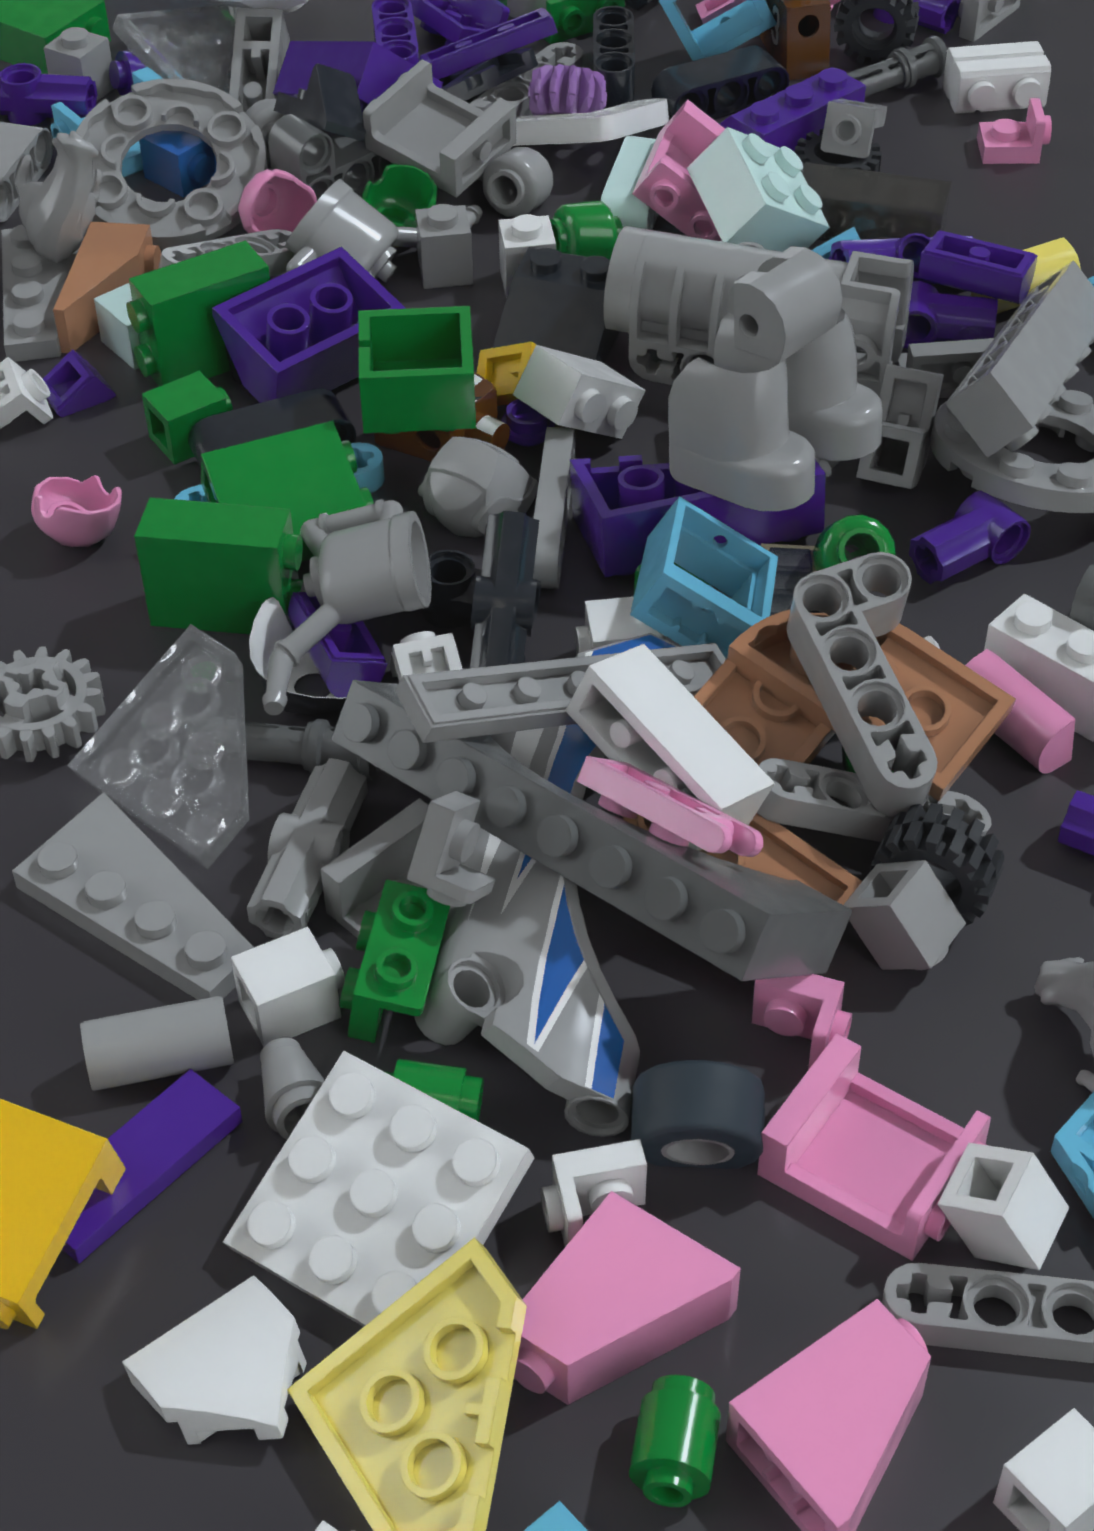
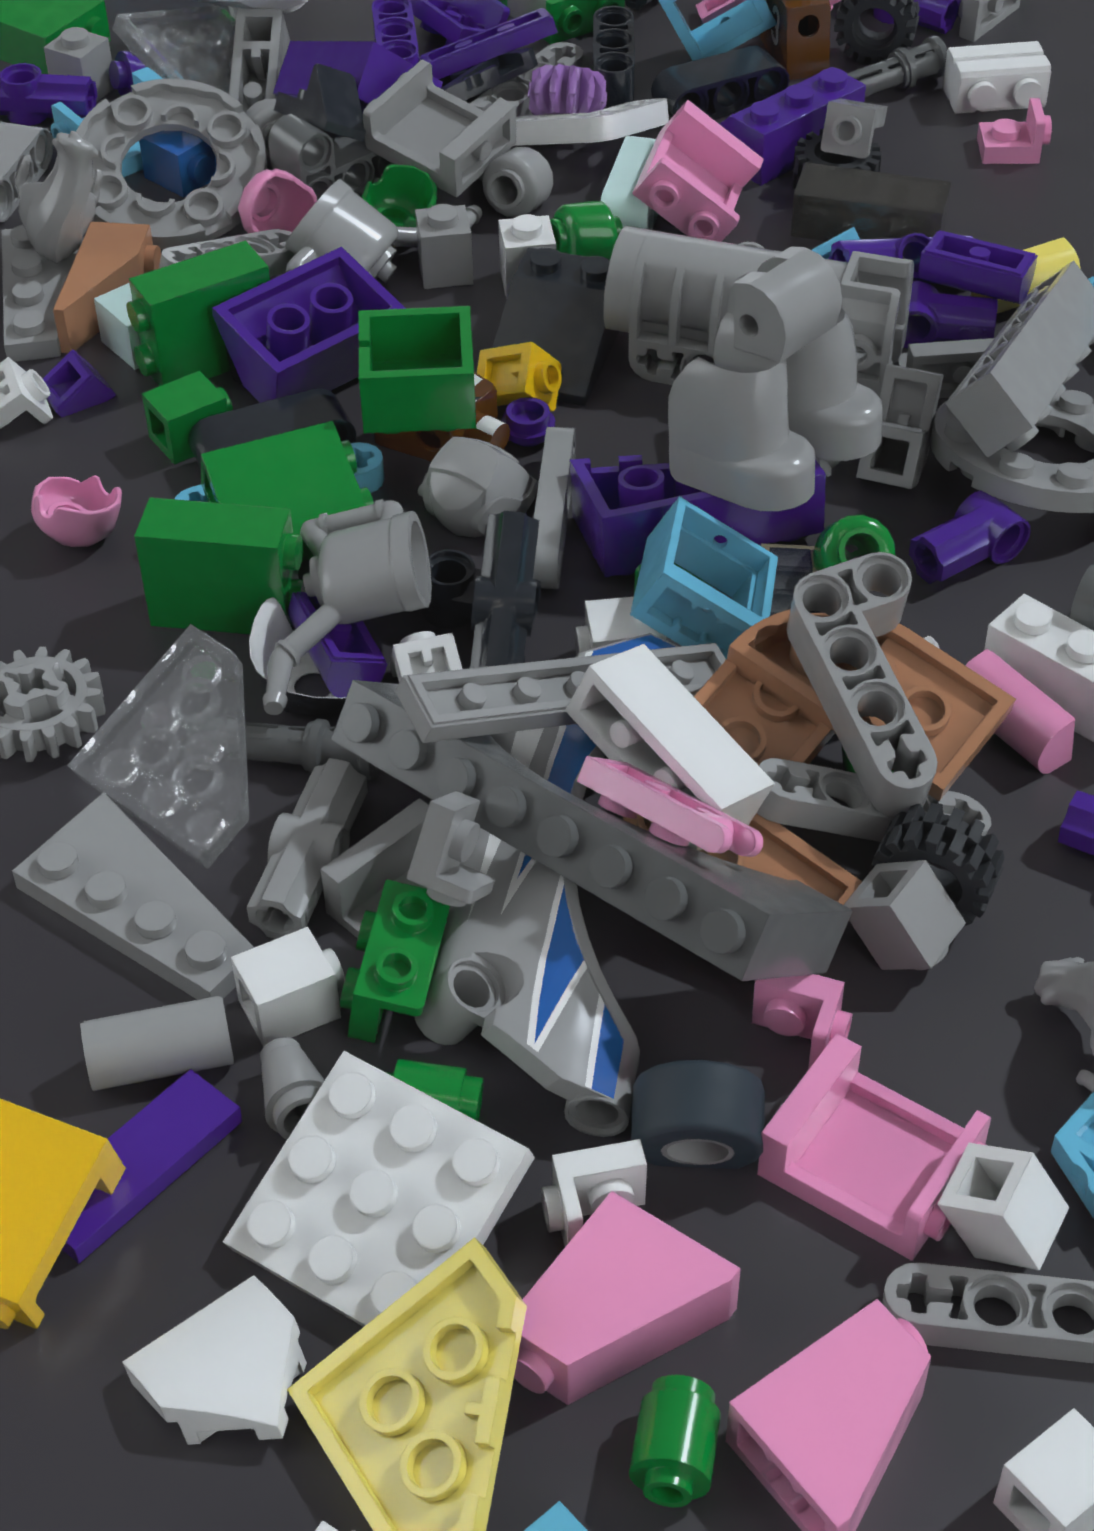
(579, 392): white brick -> none
(757, 192): light aqua brick -> none

